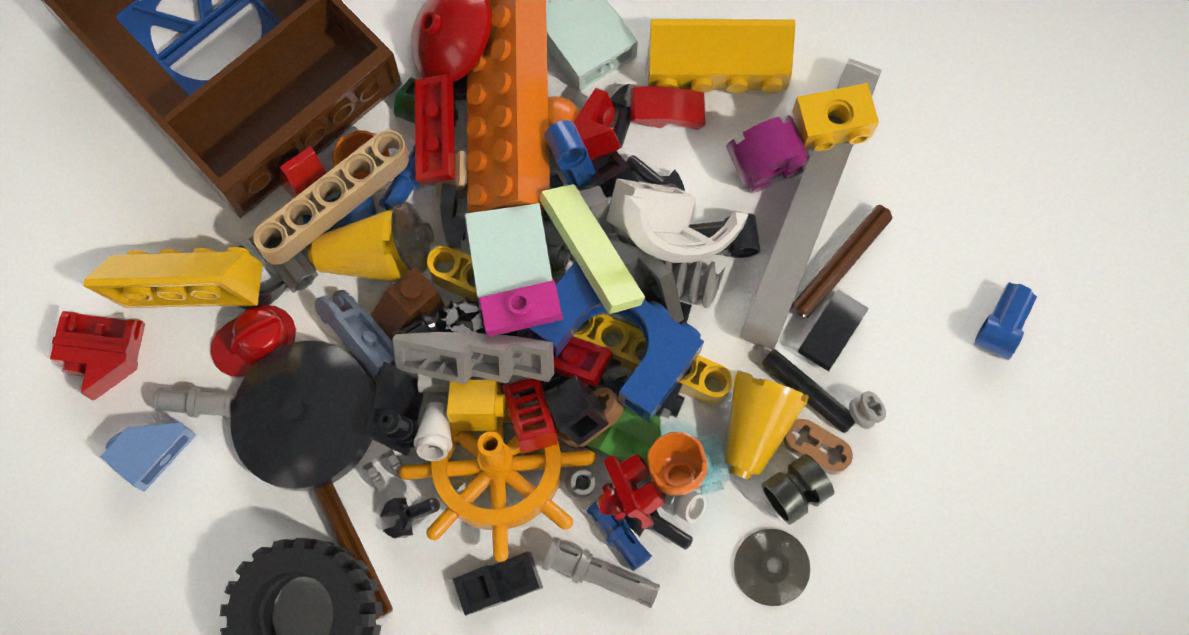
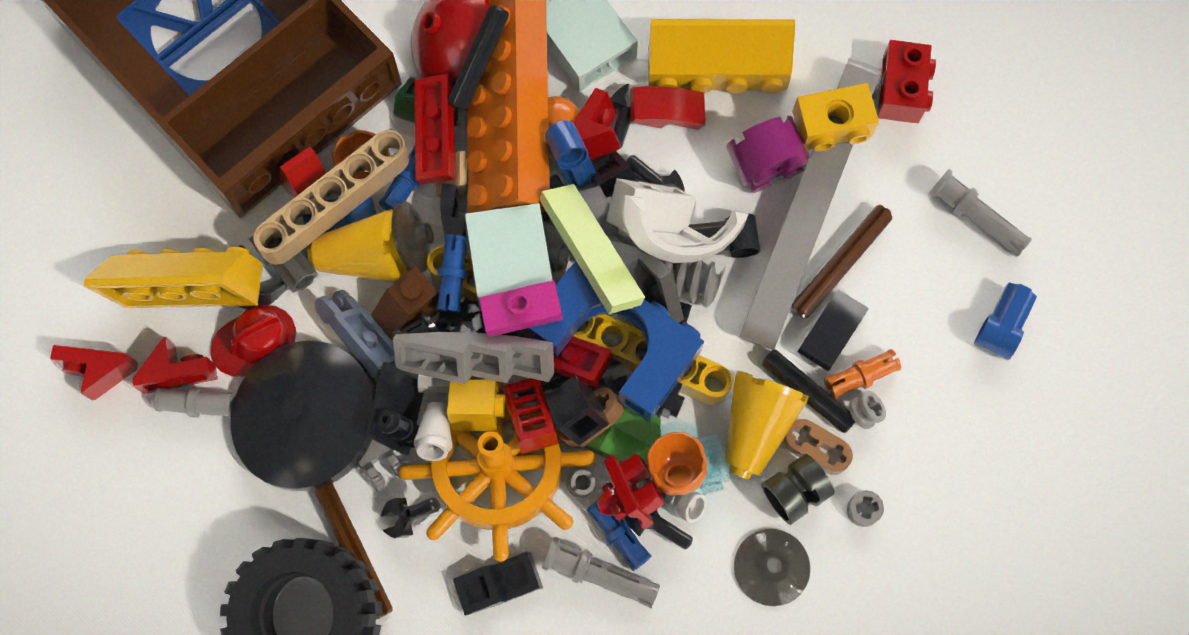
(99, 333): red hinge -> none
(146, 451): medium blue slope -> none
(165, 371): none -> red slope
(452, 273): none -> blue pin
(478, 57): none -> black axle
(862, 373): none -> orange pin
(873, 517): none -> light grey bush
(906, 81): none -> red brick
(966, 202): none -> light grey pin

